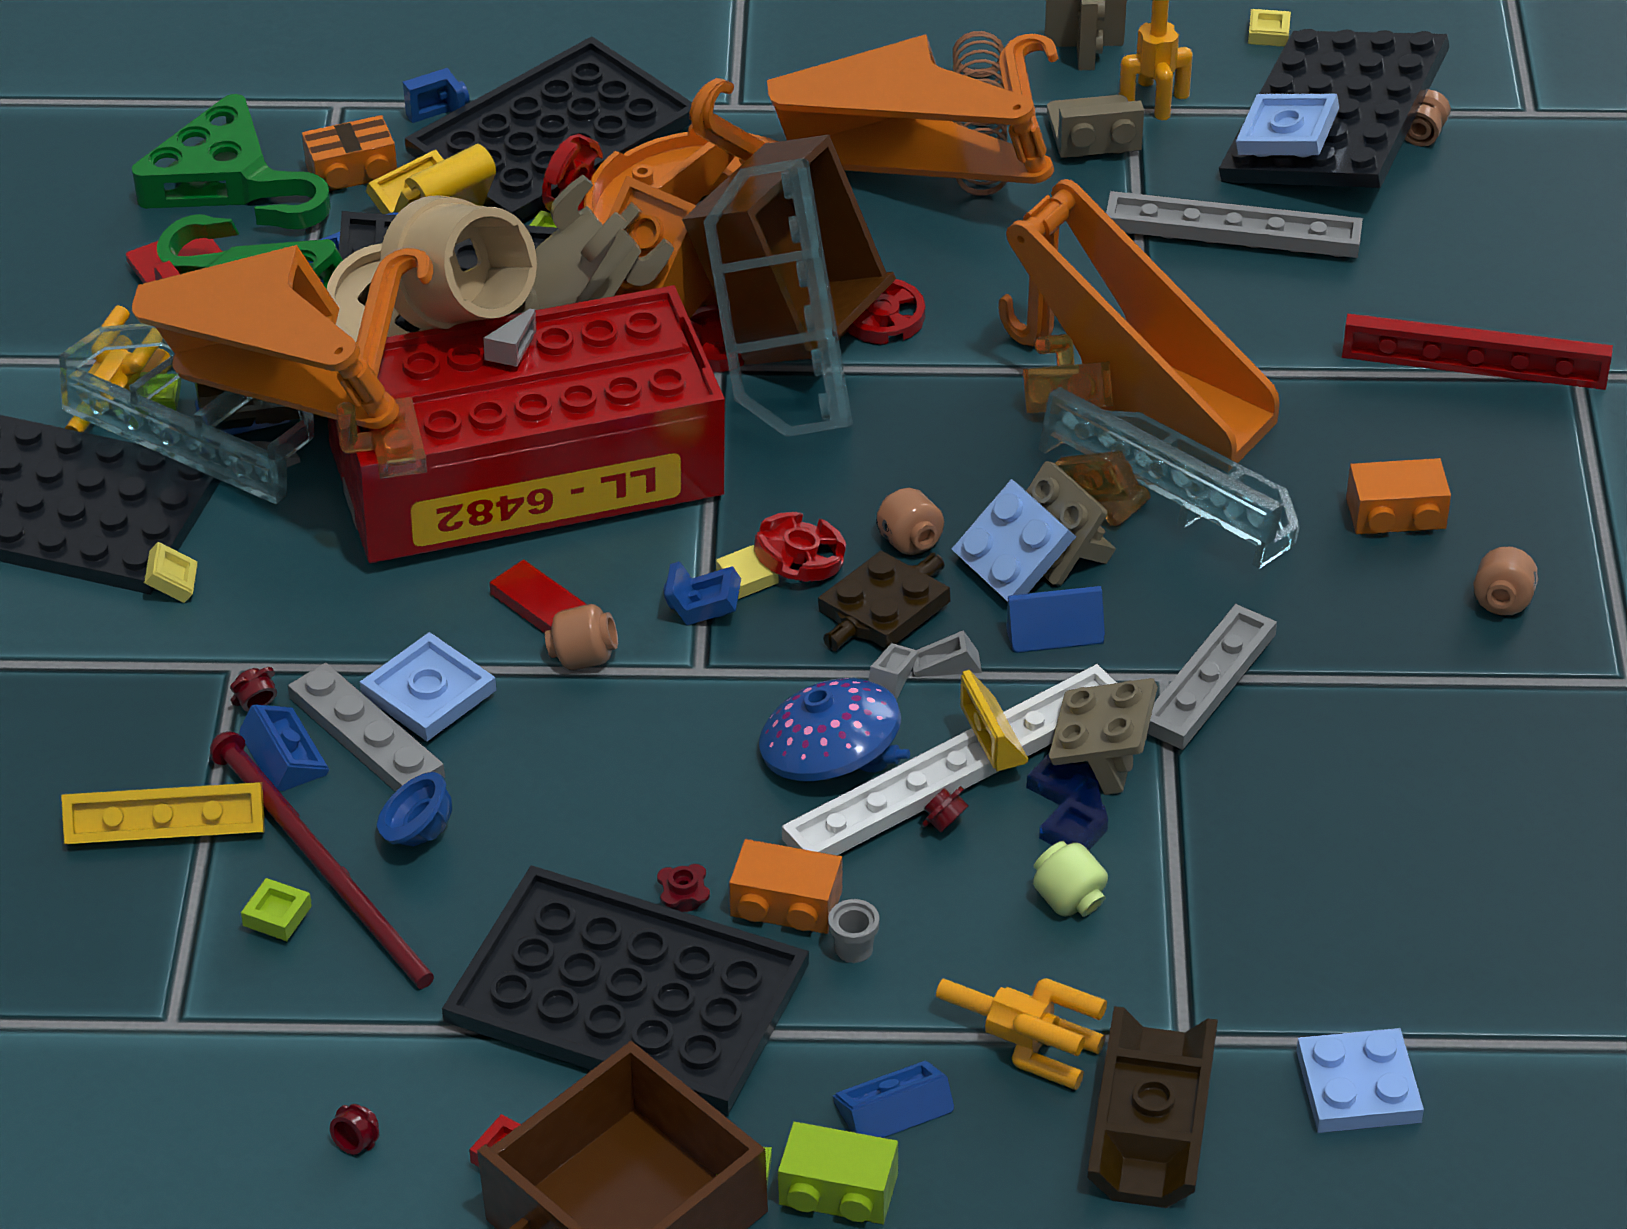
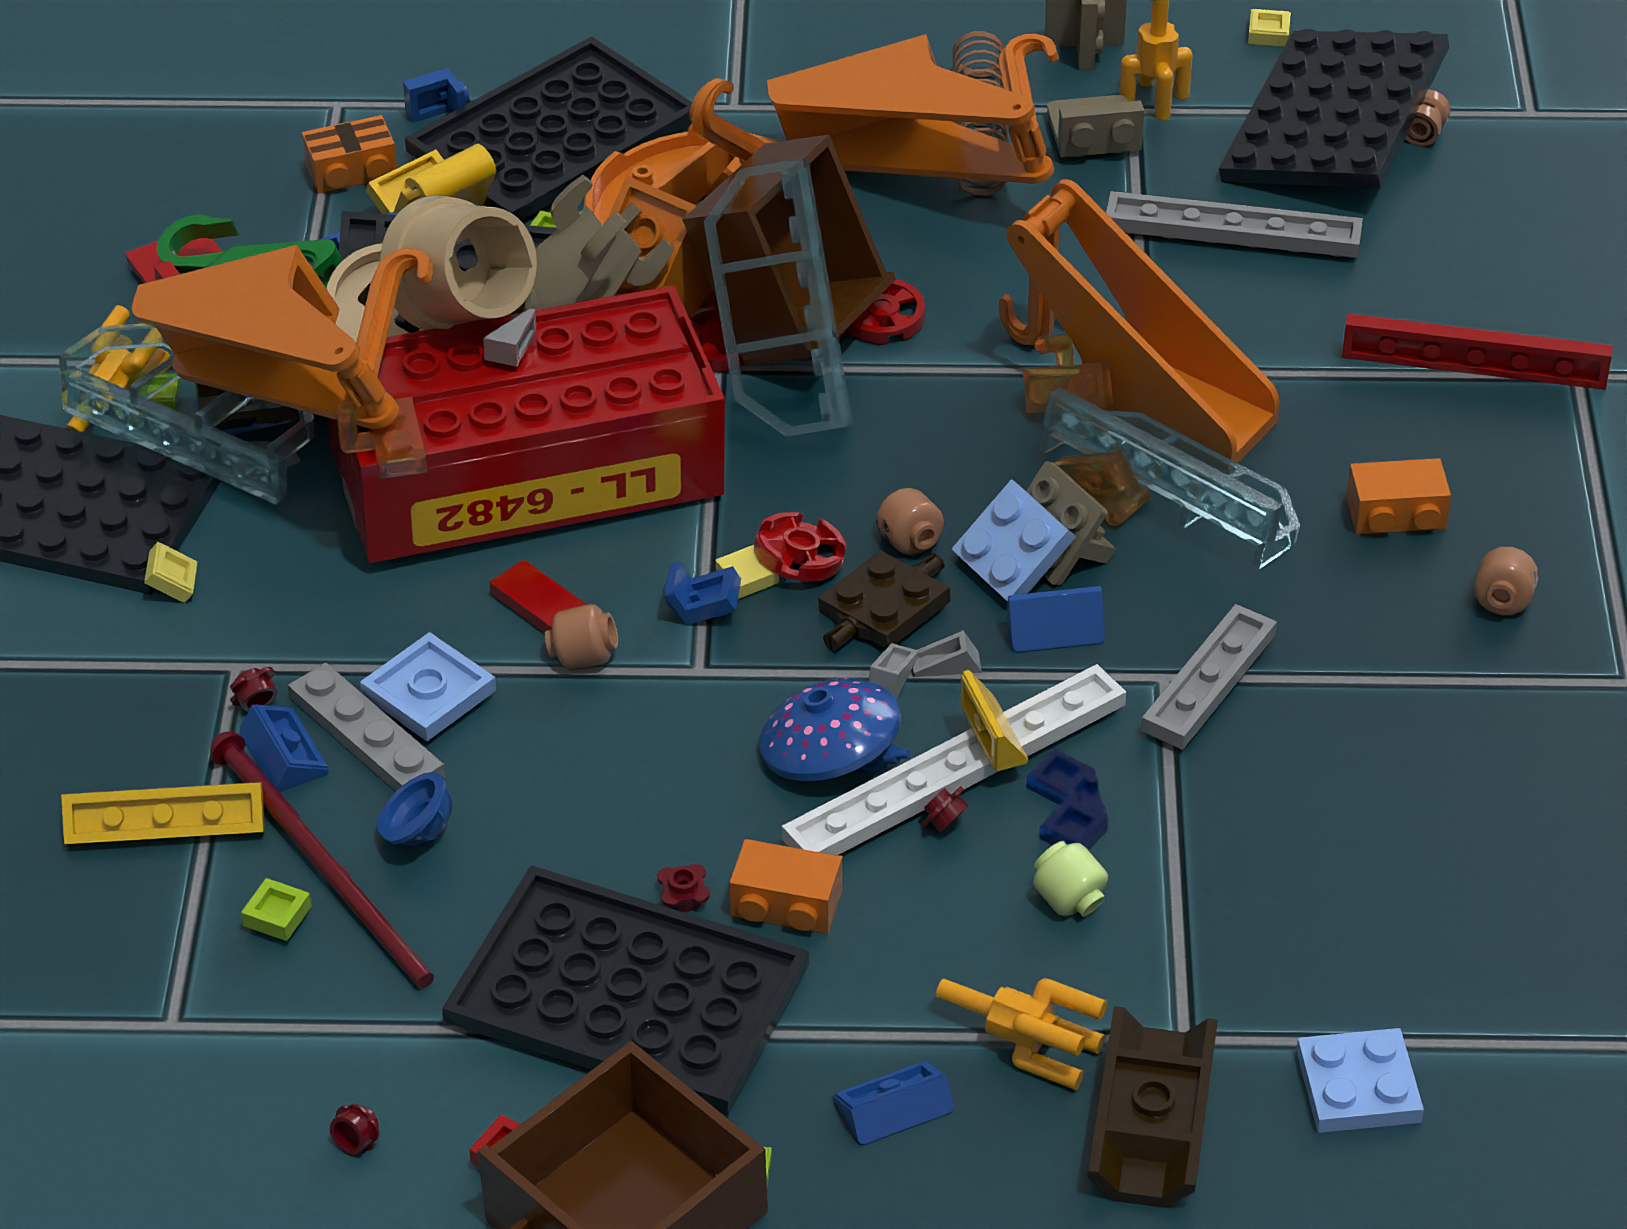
(232, 156): green piece -> none
(569, 162): red piece -> none
(838, 1173): lime brick -> none
(853, 928): light grey piece -> none
(1104, 728): dark tan bracket -> none
(1287, 124): light blue plate -> none

